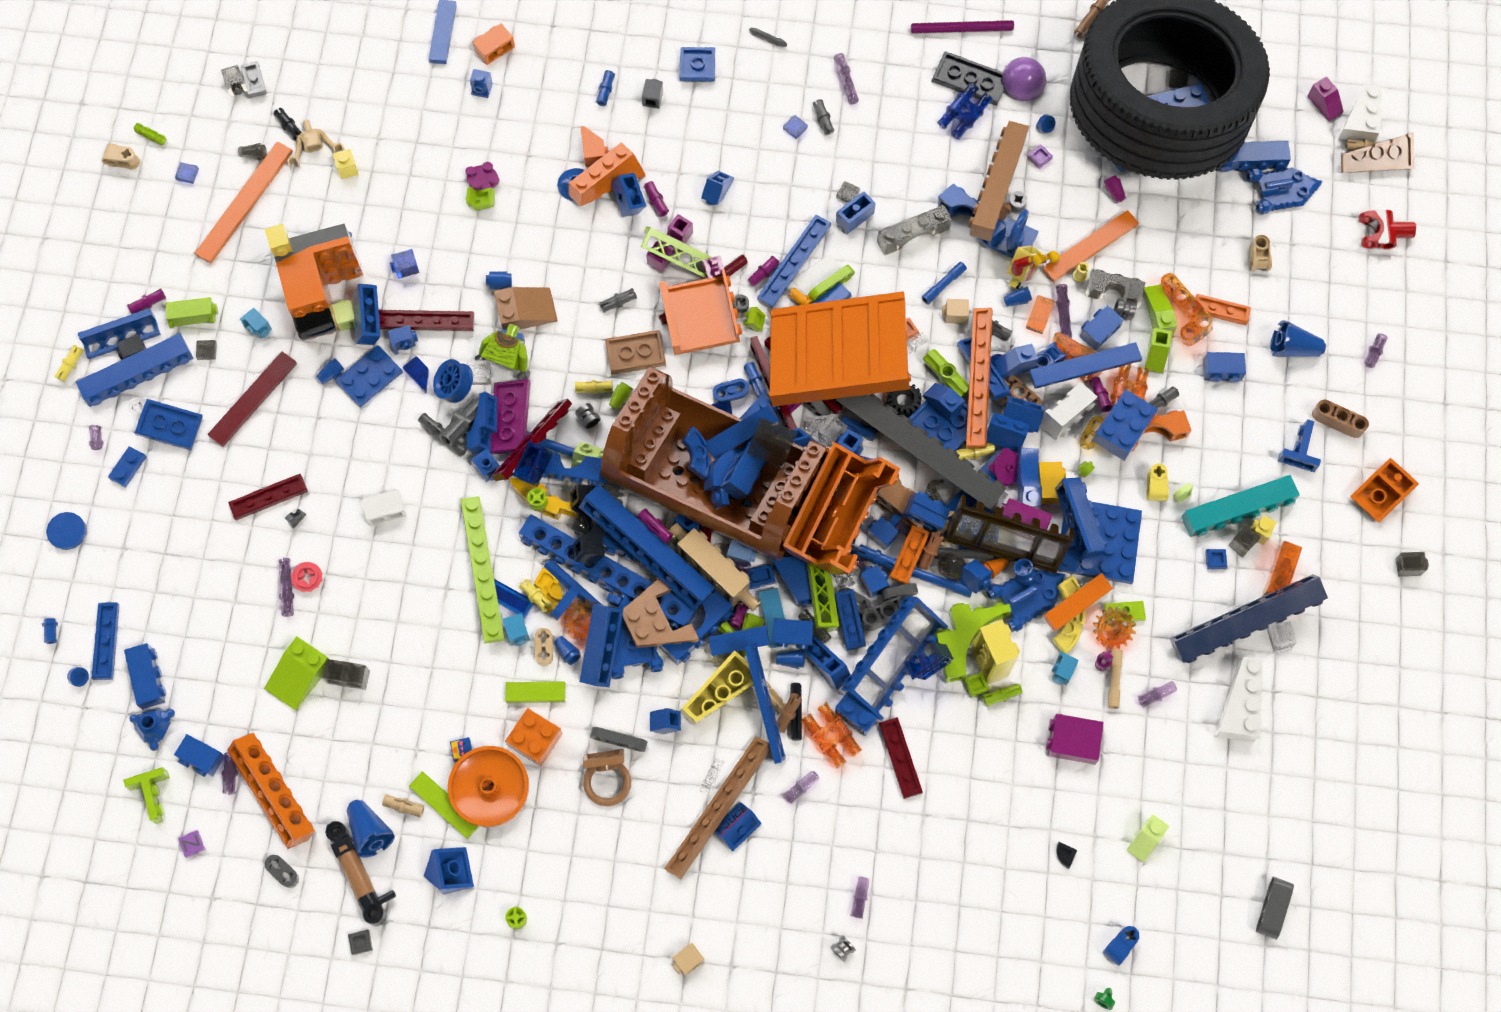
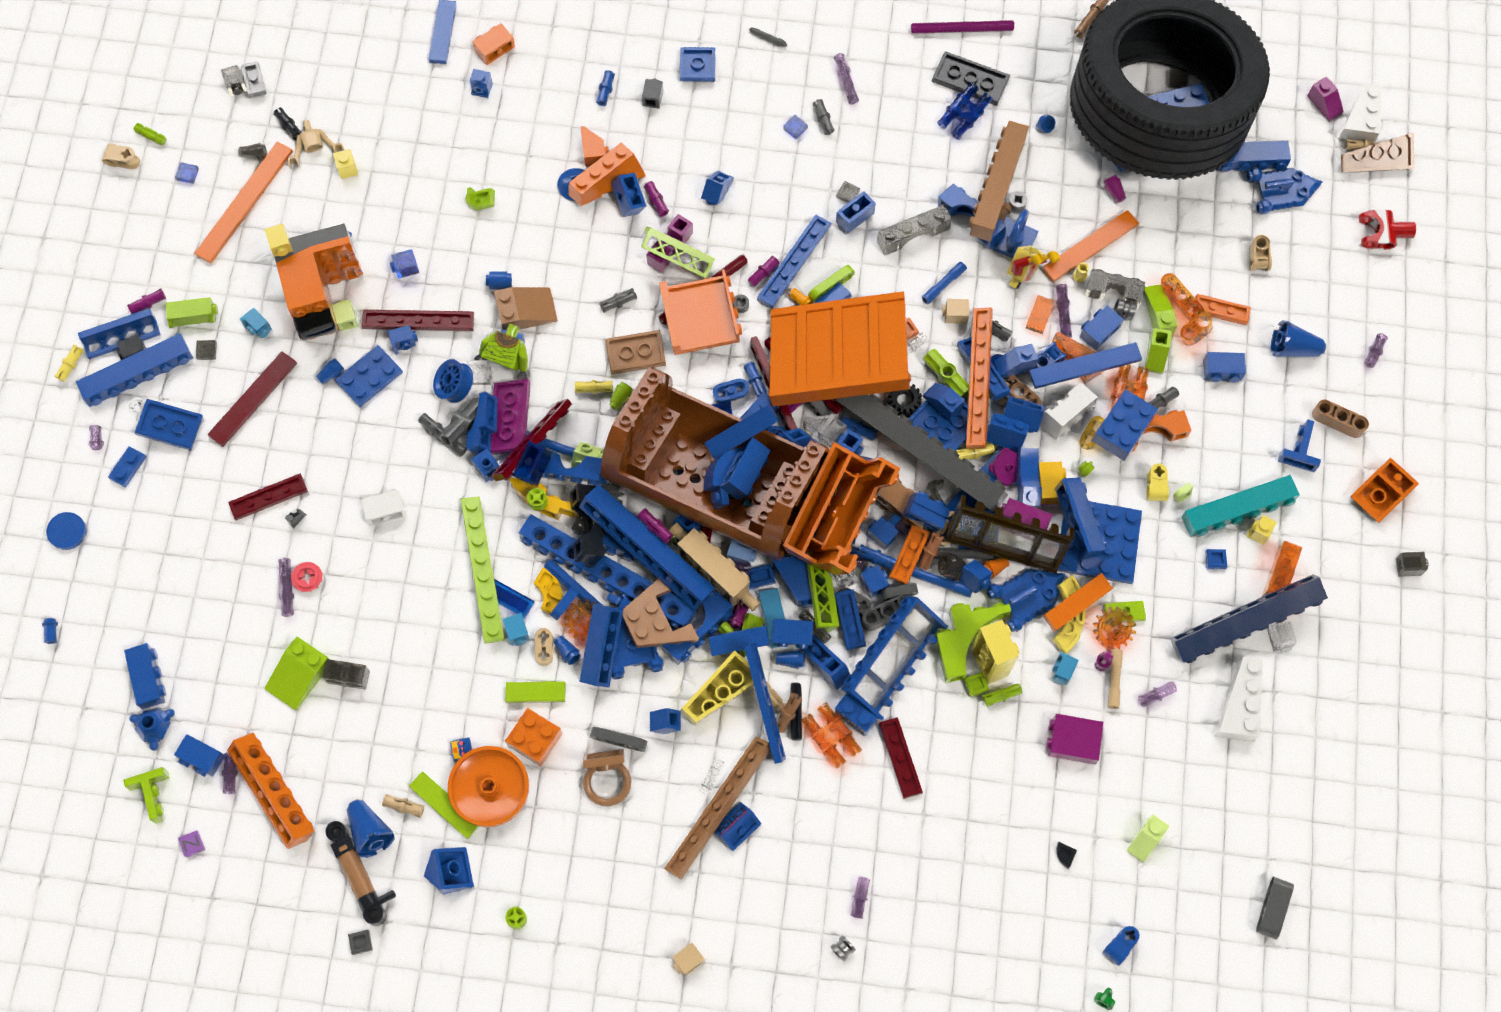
(77, 676): blue tile -> none
(105, 641): blue tile -> none
(285, 867): dark grey beam -> none
(366, 314): blue brick -> none
(418, 372): clear blue tile -> none
(482, 176): magenta piece -> none
(535, 595): light yellow pin -> none
(587, 415): flat silver wheel -> none
(698, 453): blue tile -> none
(713, 266): tile -> none
(755, 319): lime tile -> none
(771, 442): clear smoke slope -> none
(801, 787): clear purple axle -> none
(930, 664): clear blue window -> none
(1018, 297): blue cone -> none
(1024, 78): medium lavender cylinder -> none
(1024, 571): blue wheel -> none
(1040, 156): medium lavender tile -> none
(1101, 393): magenta pin -> none
(1244, 541): clear smoke brick -> none

